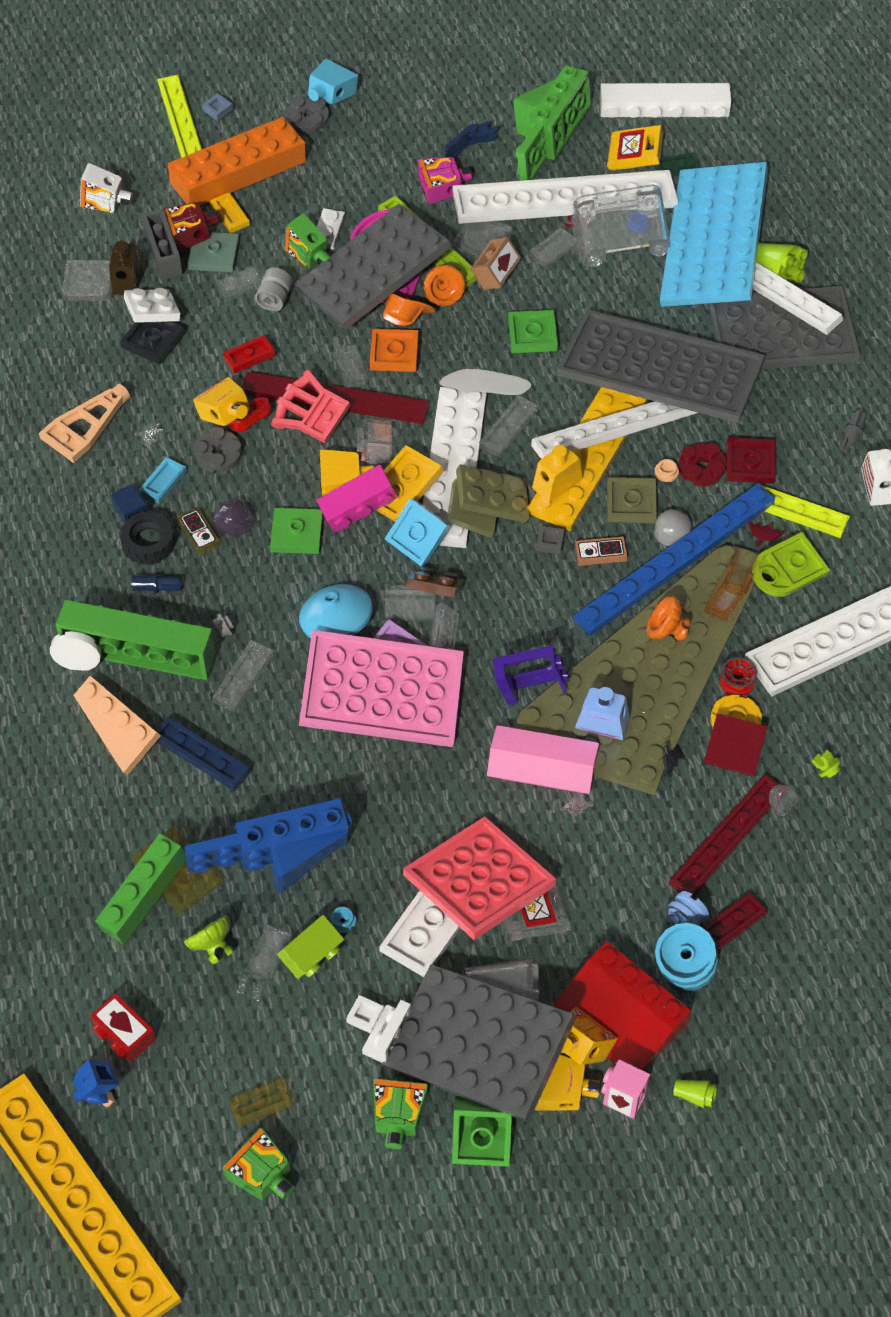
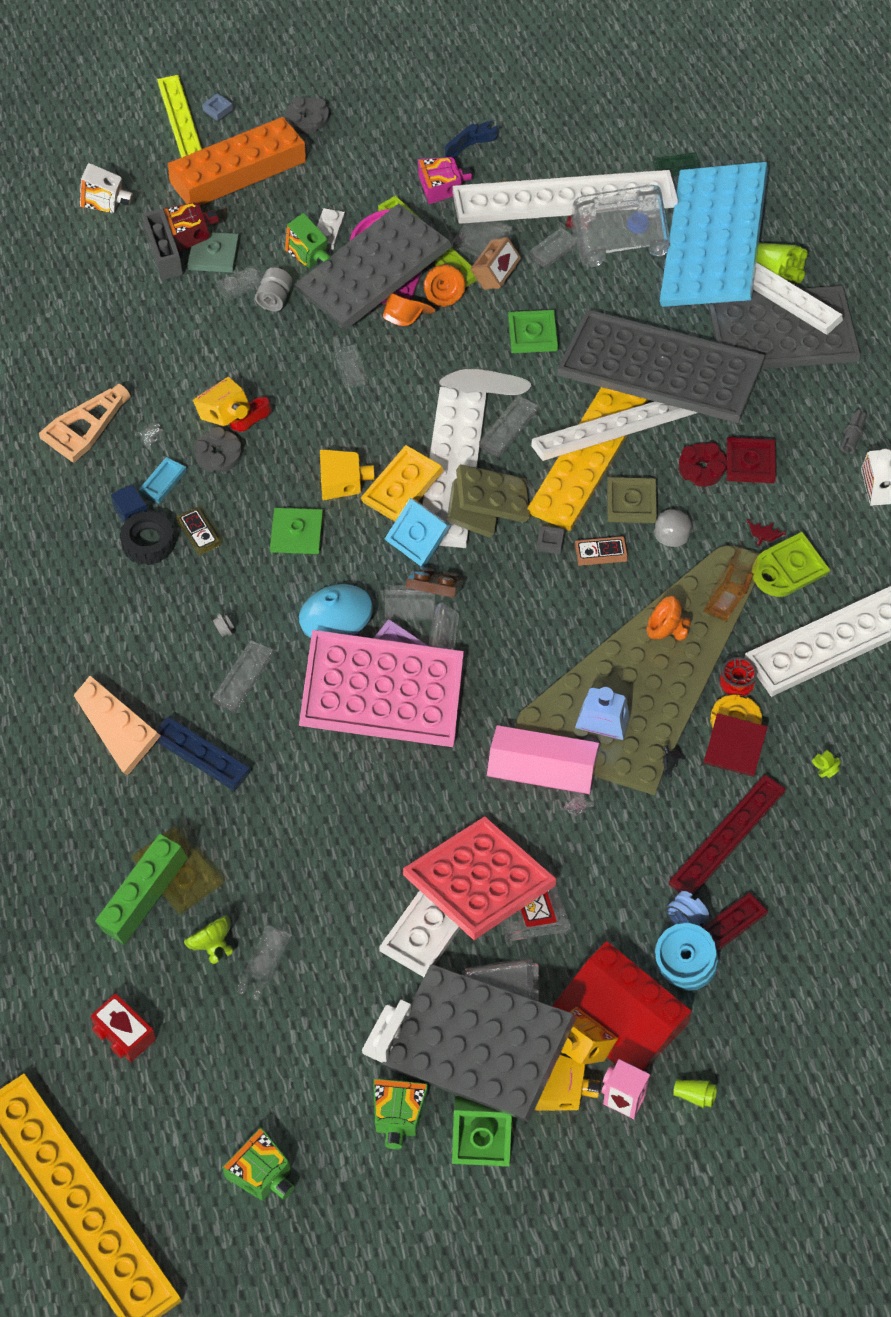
(75, 651): white tile -> none
(86, 280): clear plate -> none
(94, 1082): blue piece -> none
(124, 259): dark brown torso -> none
(142, 639): bright green brick -> none
(151, 305): white plate -> none
(152, 339): black plate -> none
(155, 583): dark blue axle -> none
(230, 212): yellow tile -> none
(233, 518): clear purple hair -> none
(248, 354): red plate -> none
(262, 1113): clear yellow tile -> none
(288, 850): blue wedge -> none
(310, 947): lime brick -> none
(321, 418): coral plate -> none
(332, 83): medium azure torso -> none
(342, 913): medium azure plate -> none
(357, 498): dark pink brick -> none
(360, 401): dark red tile -> none
(364, 1014): white plate -> none
(375, 441): clear brick -> none
(394, 350): orange plate -> none
(509, 683): dark purple panel -> none
(549, 118): bright green wedge -> none
(557, 473): yellow torso -> none
(630, 150): yellow container -> none
(665, 100): white brick -> none
(666, 470): light nougat plate -> none
(673, 559): blue plate -> none
(782, 799): clear tile -> none
(807, 513): neon yellow tile -> none

